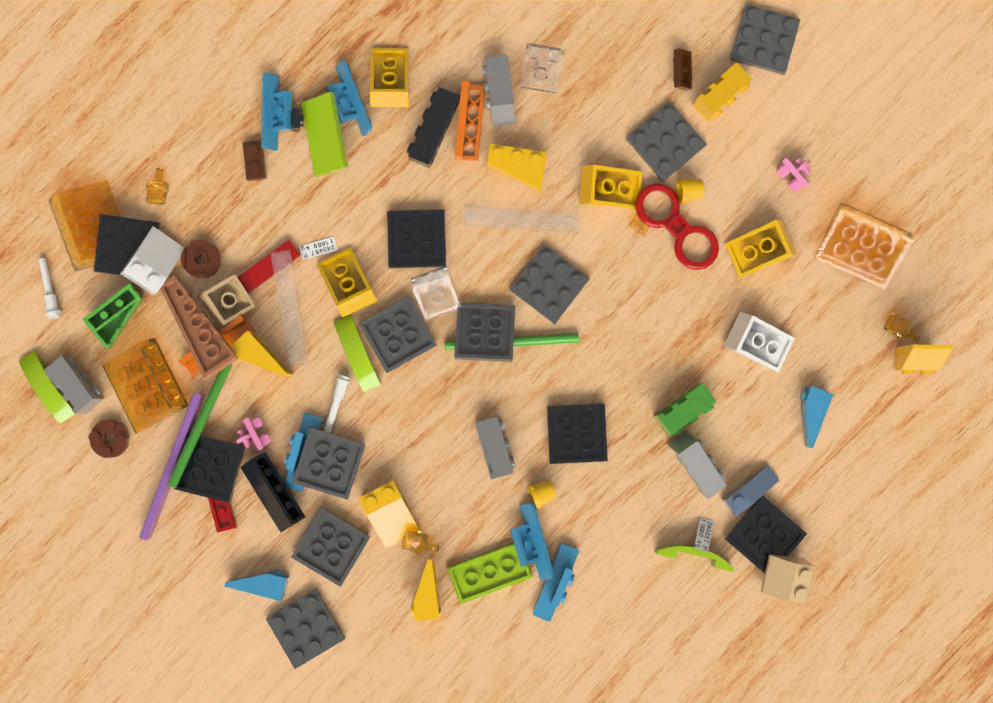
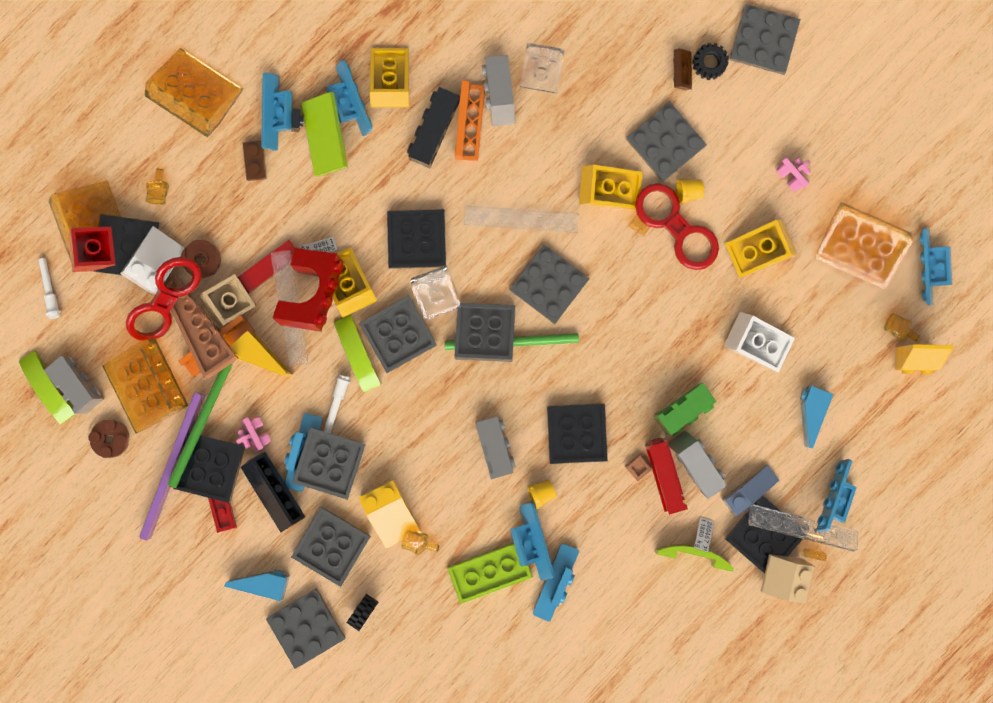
(91, 248): none -> red slope
(114, 314): bright green wedge -> none
(164, 298): none -> red bar
(192, 92): none -> clear yellow slope
(313, 312): none -> red arch
(362, 612): none -> black tyre
(427, 600): yellow slope -> none
(519, 164): yellow wedge -> none
(638, 467): none -> nougat tile
(665, 476): none -> red door
(713, 50): none -> black tyre
(722, 92): yellow wedge -> none
(802, 528): none -> clear plate
(814, 554): none -> clear yellow tile
(839, 497): none -> dark azure bracket
(937, 266): none -> dark azure bracket

